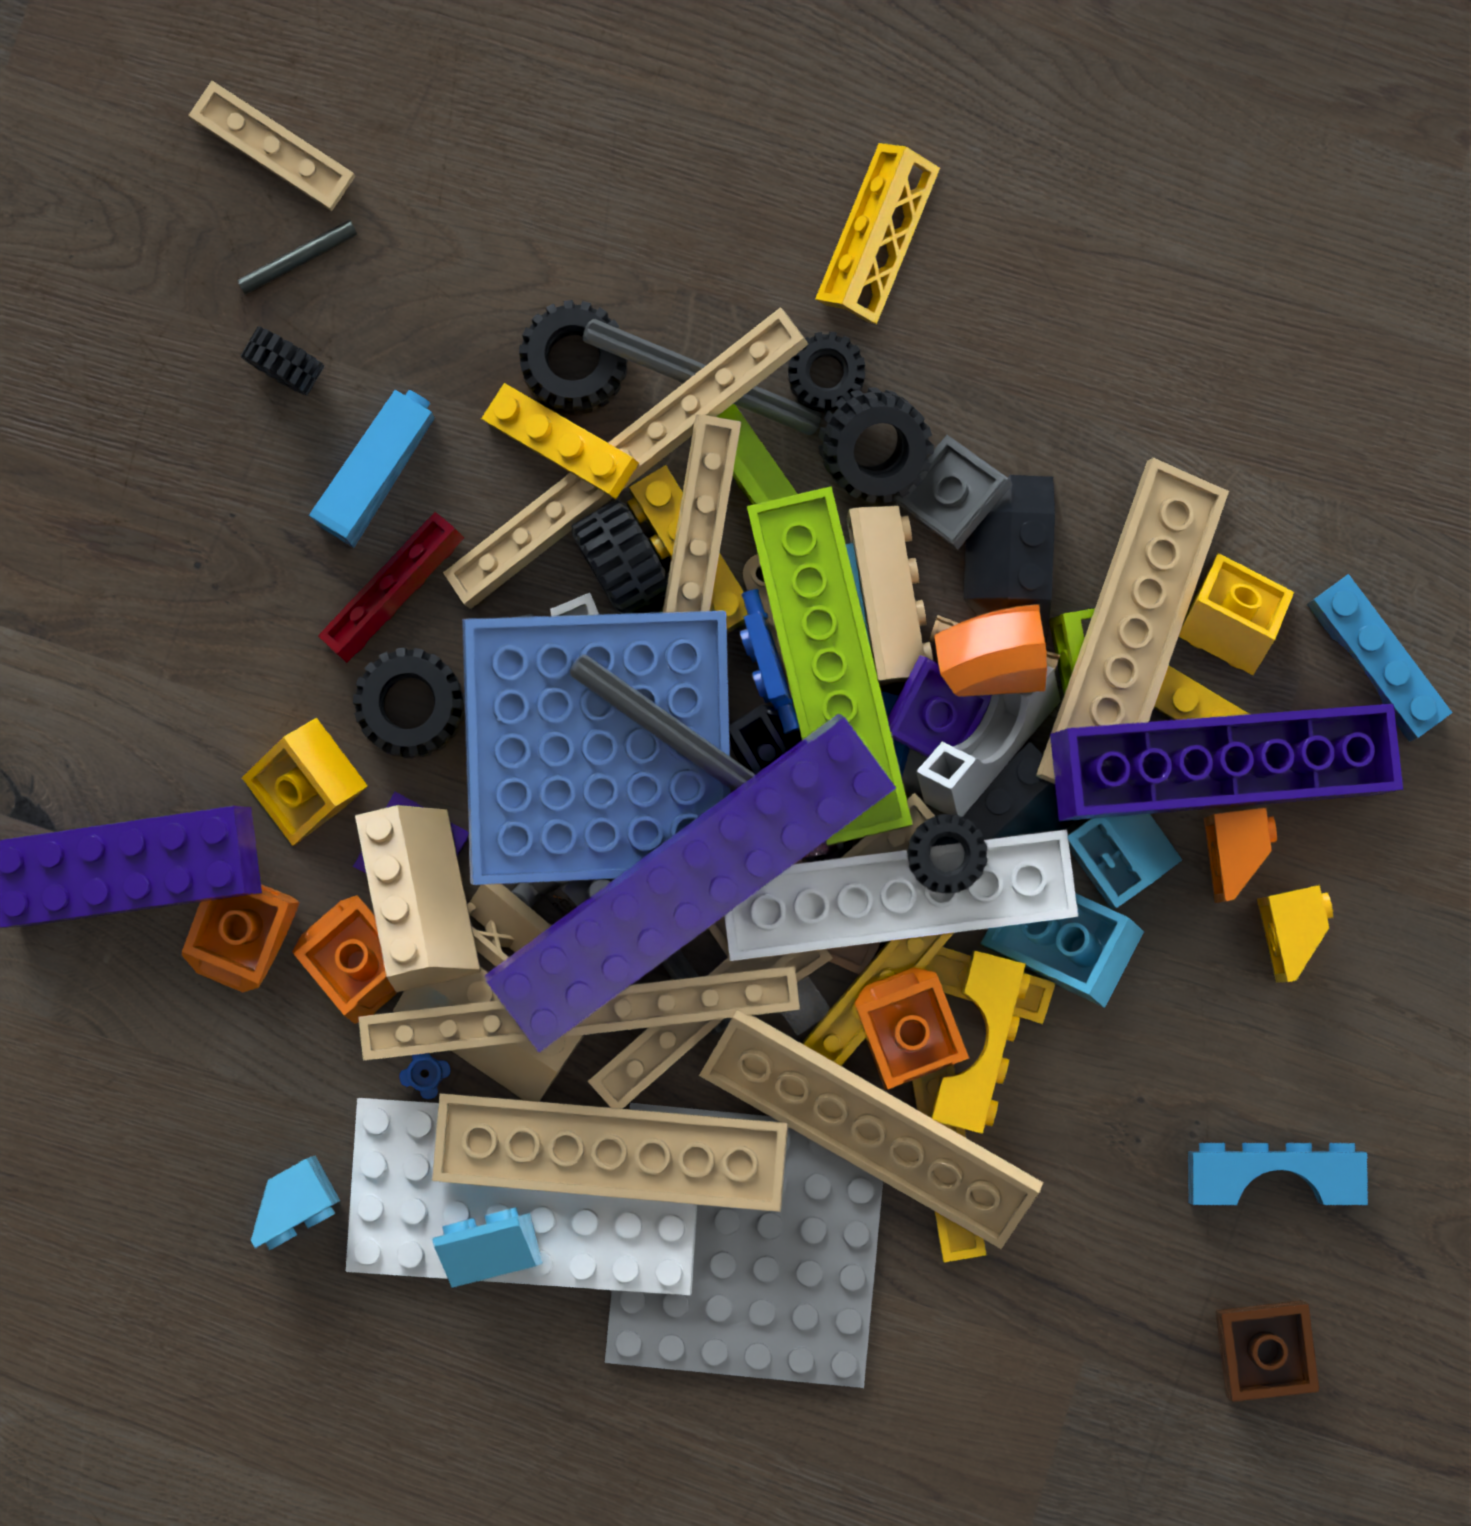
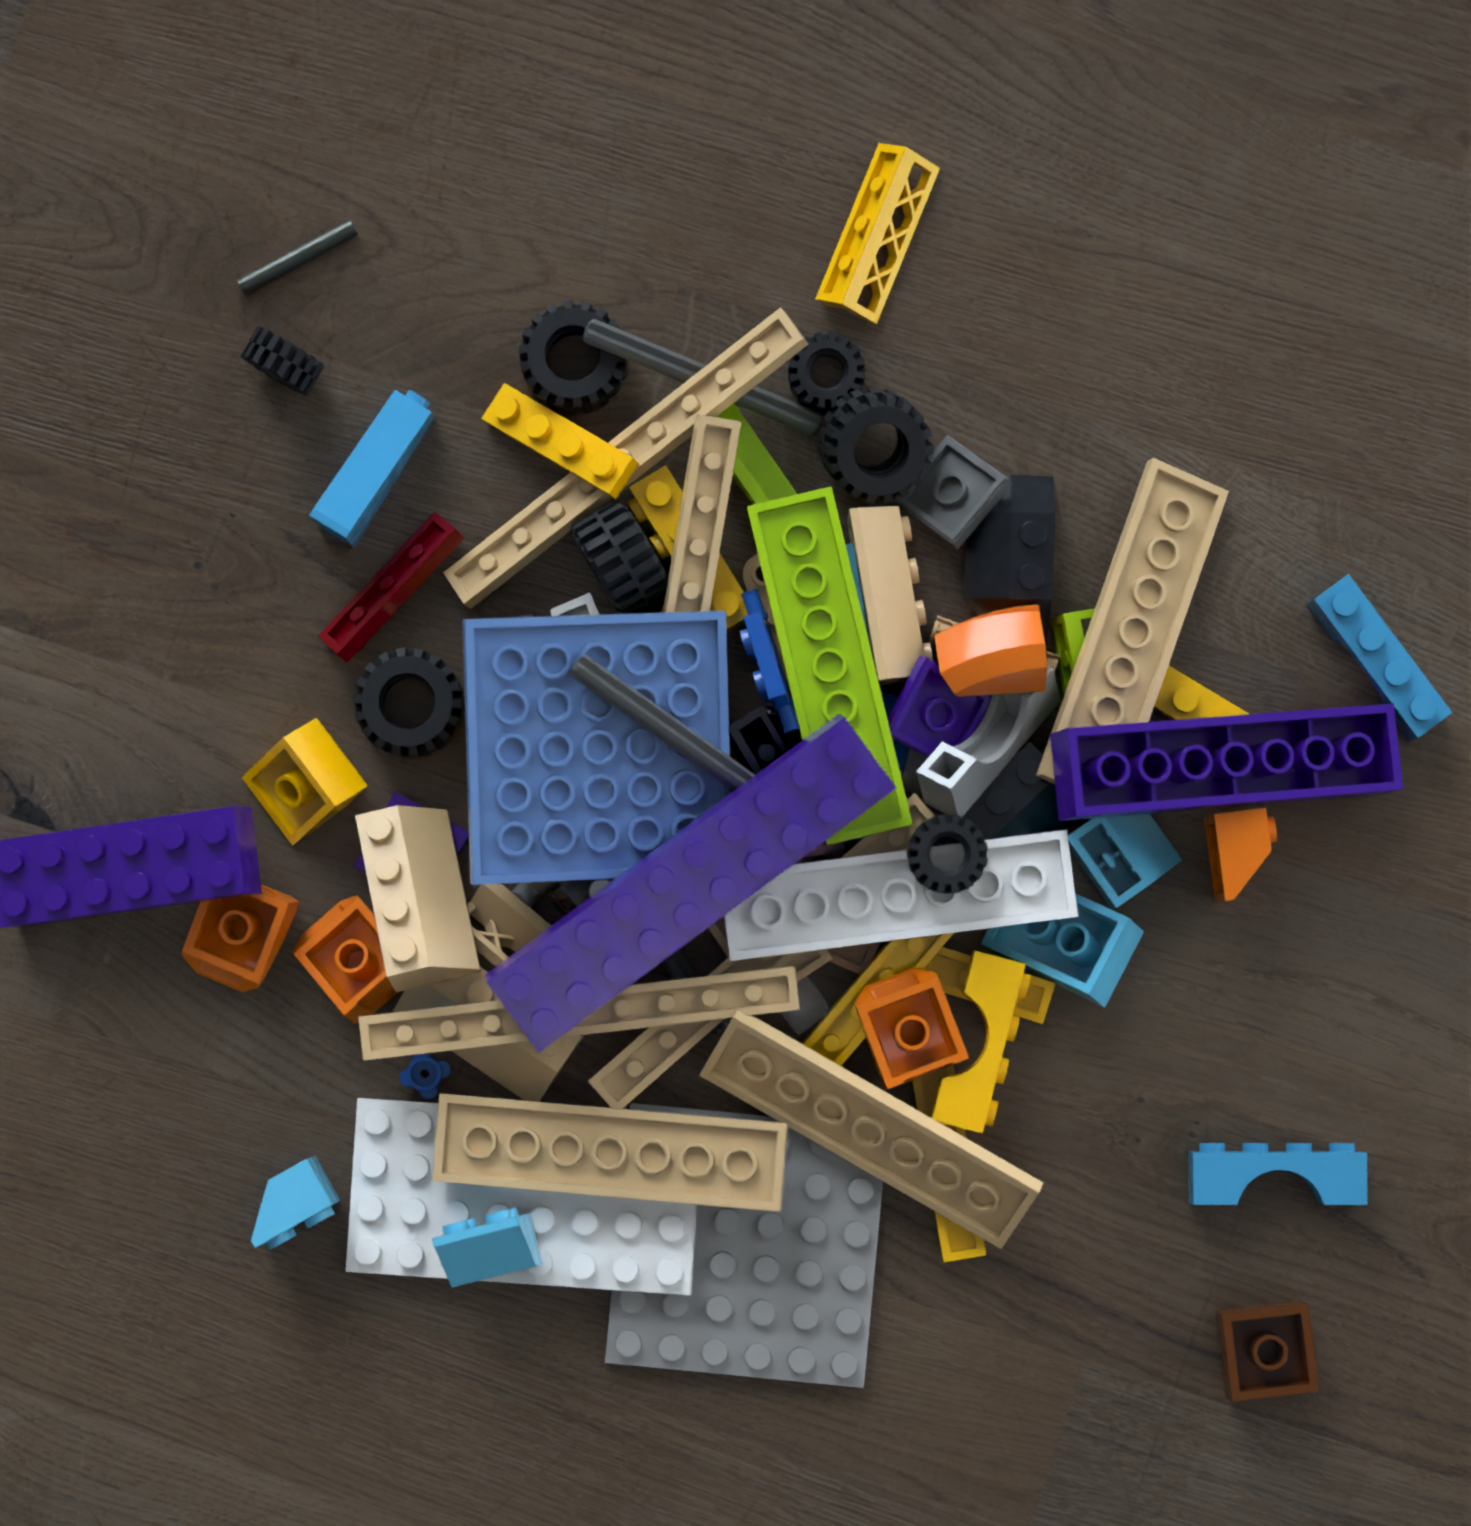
(271, 146): tan plate -> none
(1236, 614): yellow slope -> none
(1294, 928): yellow slope -> none

